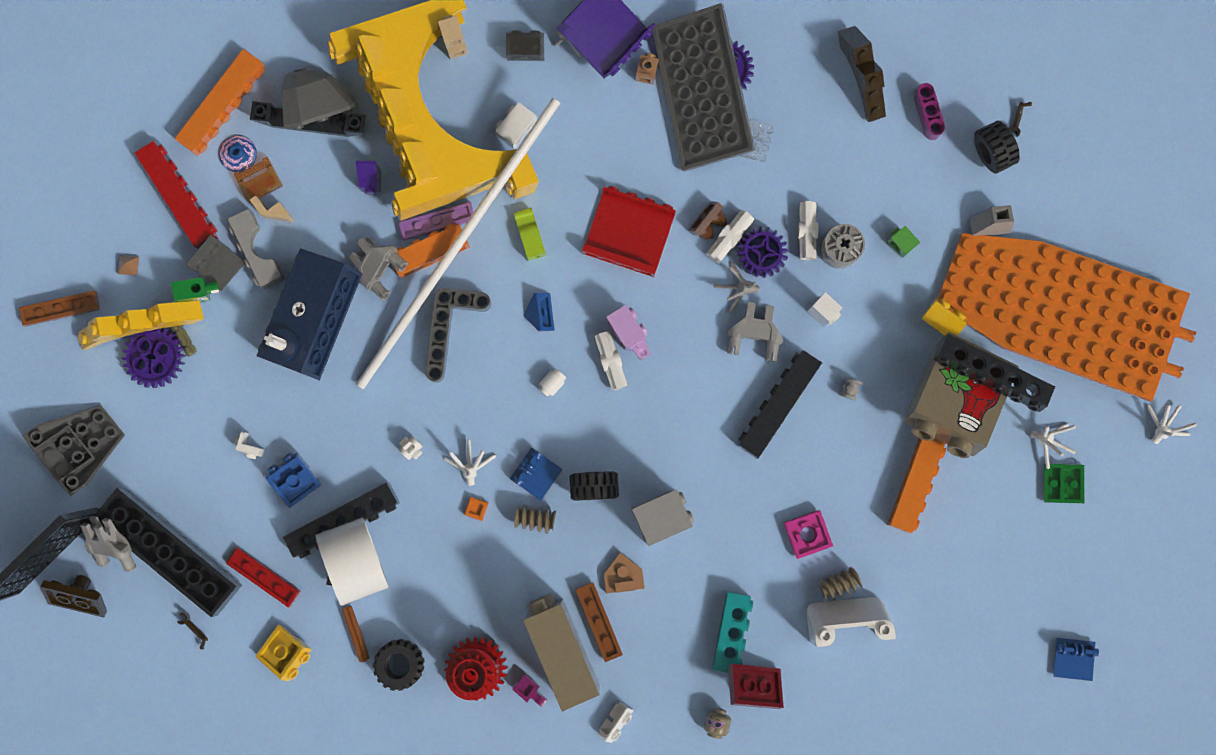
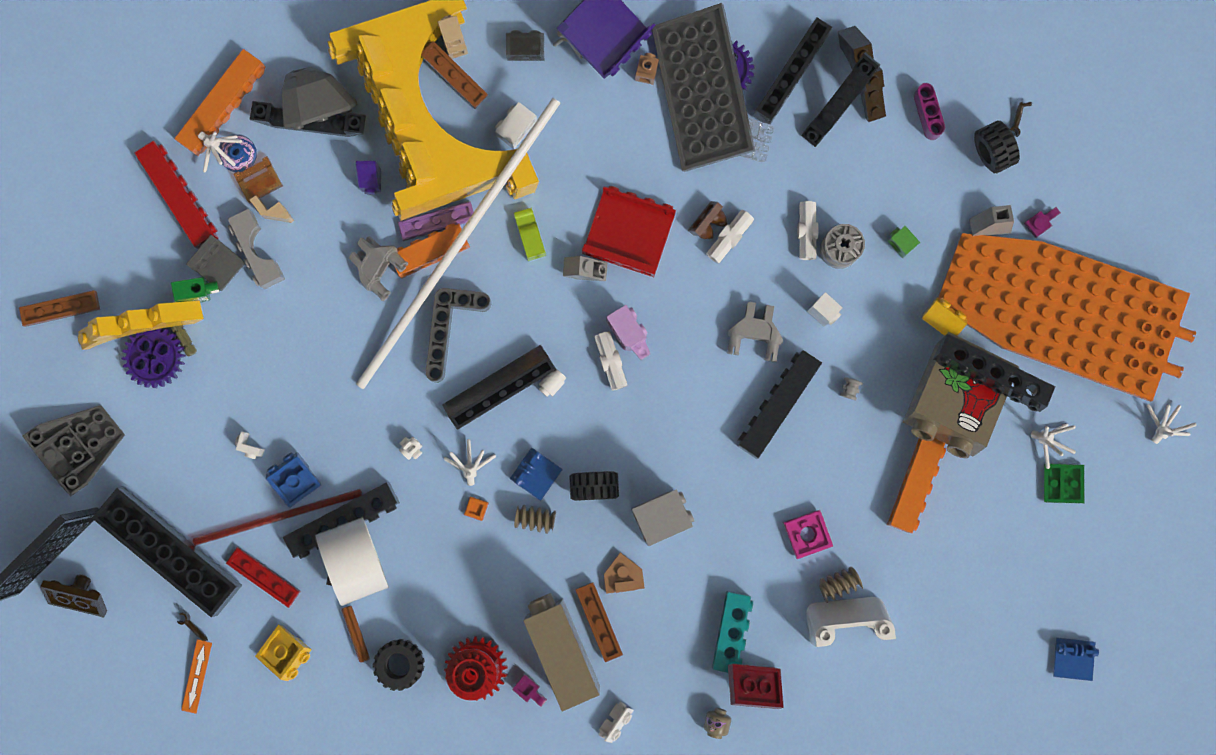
(107, 542): light grey connector -> none
(128, 265): medium nougat slope -> none
(196, 676): none -> orange sticker
(212, 144): none -> white plant
(277, 517): none -> clear red piece
(309, 314): dark blue piece -> none
(453, 74): none -> dark orange plate
(498, 387): none -> black brick
(540, 312): blue slope -> none
(584, 268): none -> light grey slope
(744, 287): light grey plant -> none
(770, 253): dark purple gear -> none
(792, 71): none -> black brick
(841, 100): none -> black slope
(1040, 223): none -> magenta plate

